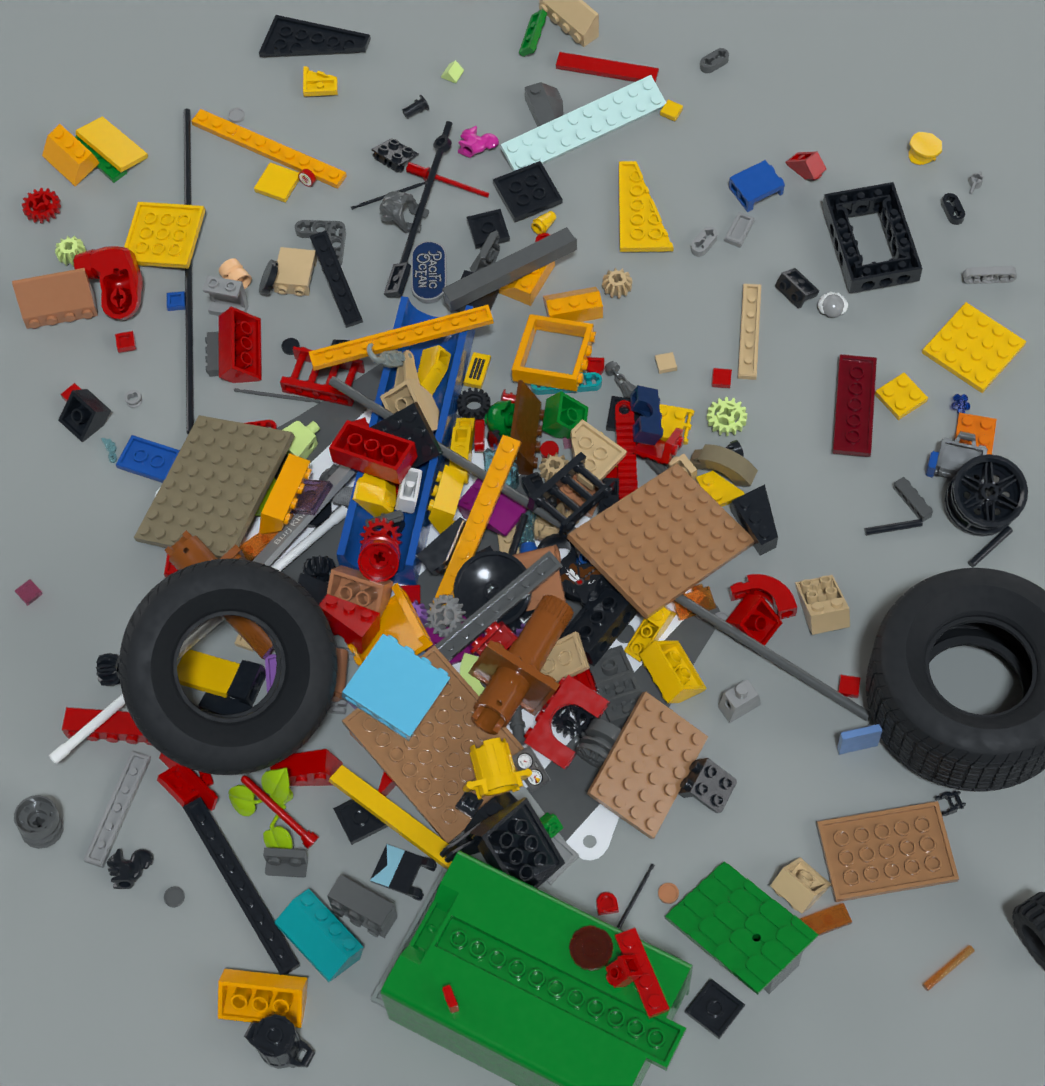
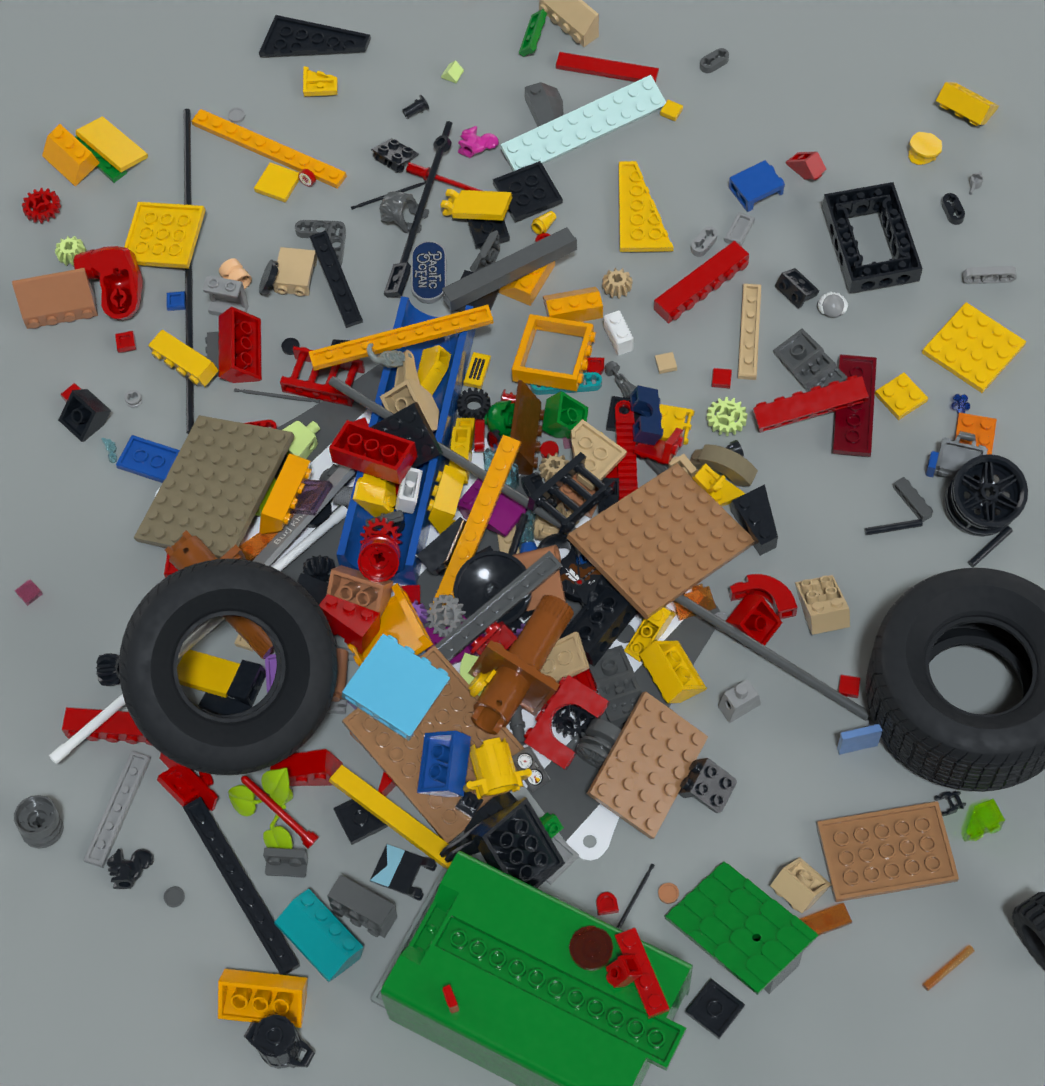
(183, 358): none -> yellow brick
(444, 764): none -> blue slope
(476, 204): none -> yellow tile
(480, 682): none -> yellow piece
(618, 333): none -> white brick
(701, 282): none -> red brick
(708, 479): none -> yellow bracket
(808, 361): none -> dark grey slope
(810, 404): none -> red brick
(966, 103): none -> yellow slope
(984, 819): none -> clear neon green slope

